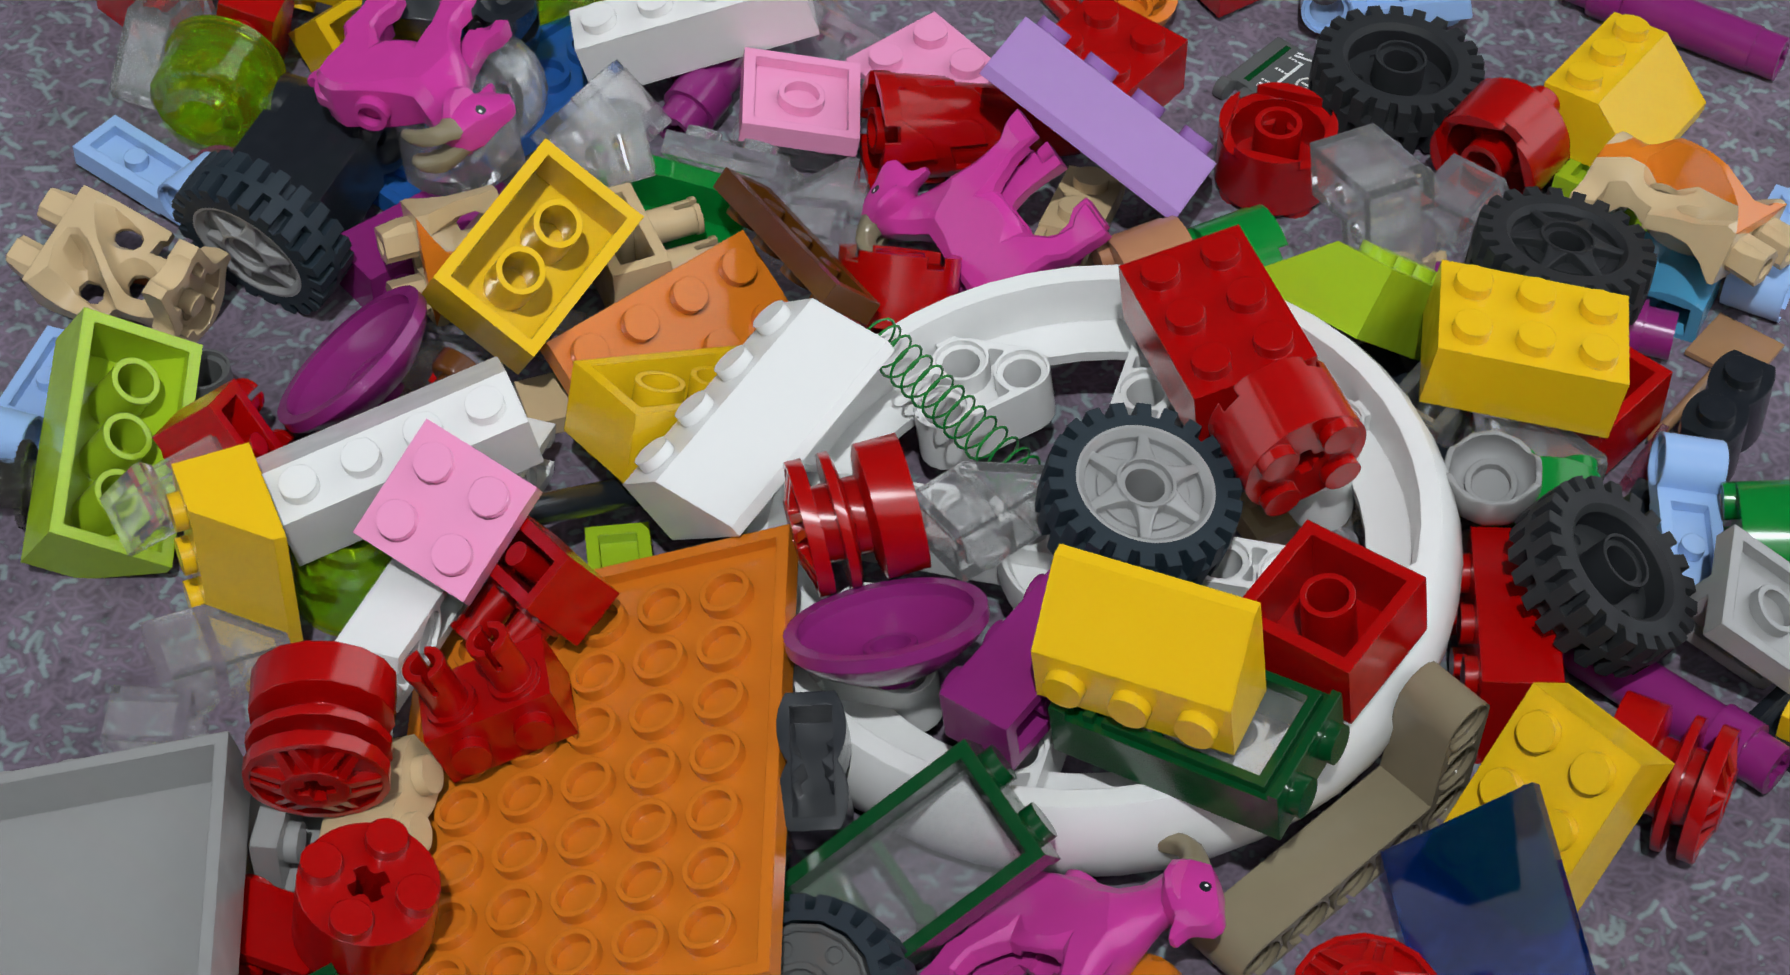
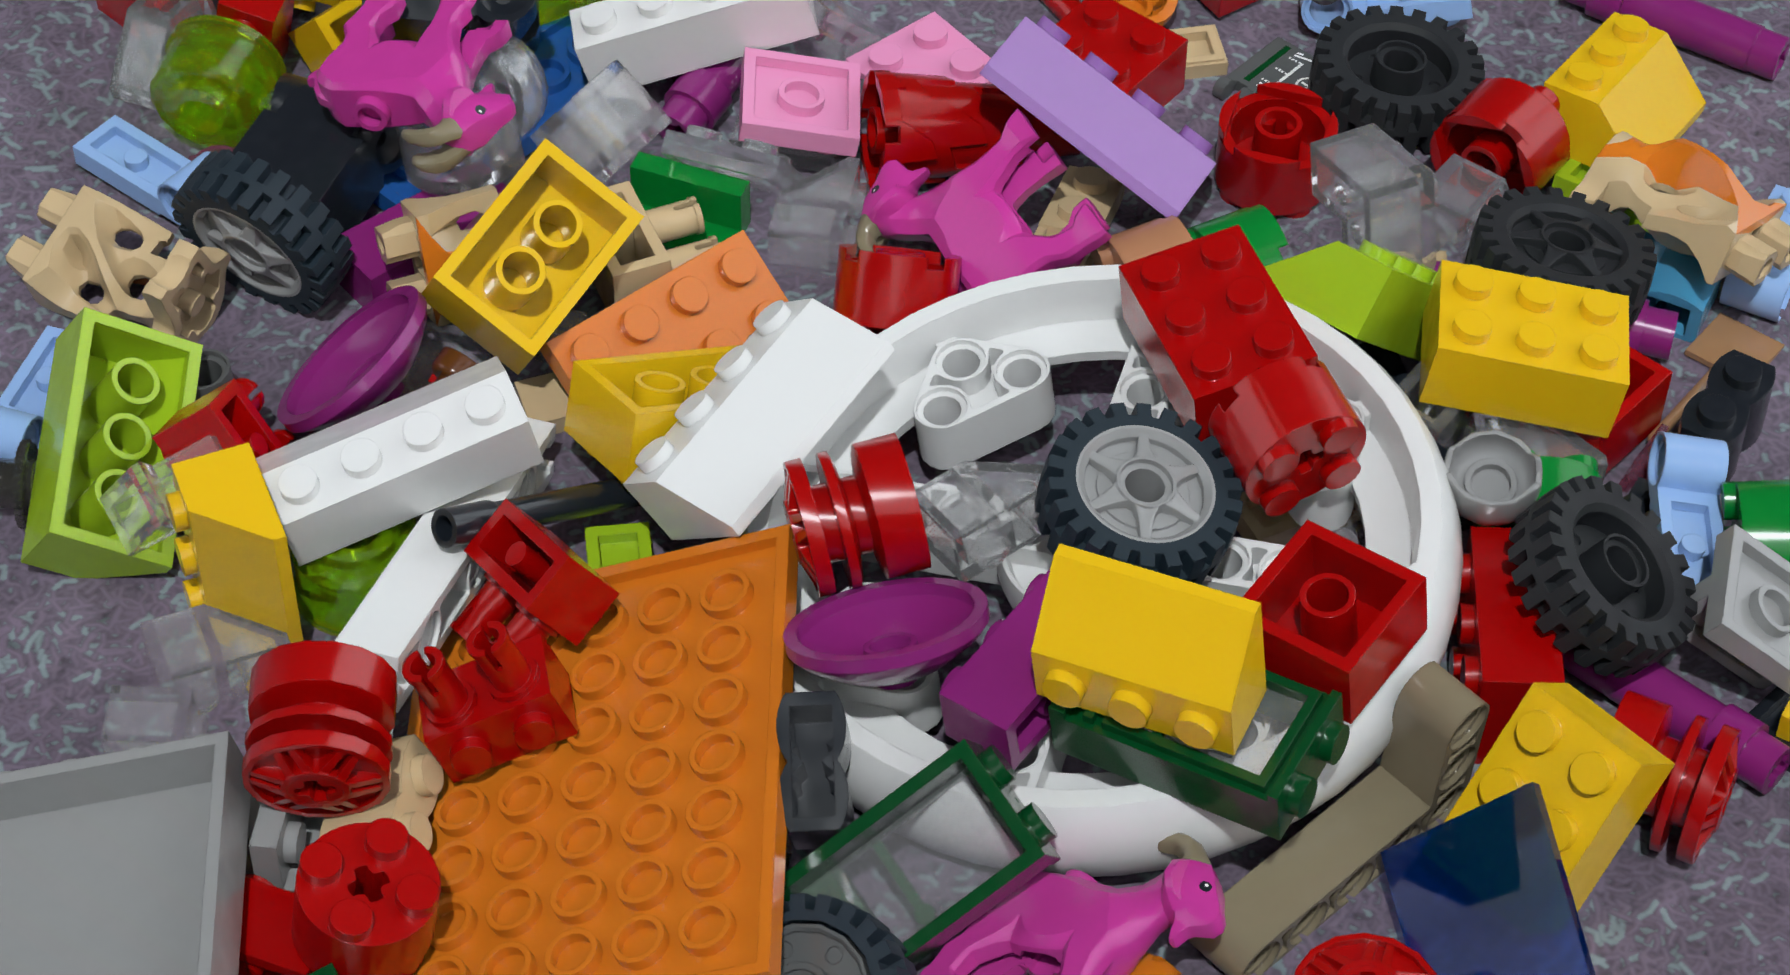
(447, 512): bright pink plate -> none
(611, 151): clear slope -> none
(789, 240): reddish brown plate -> none
(933, 385): green piece -> none
(1204, 52): none -> tan tile

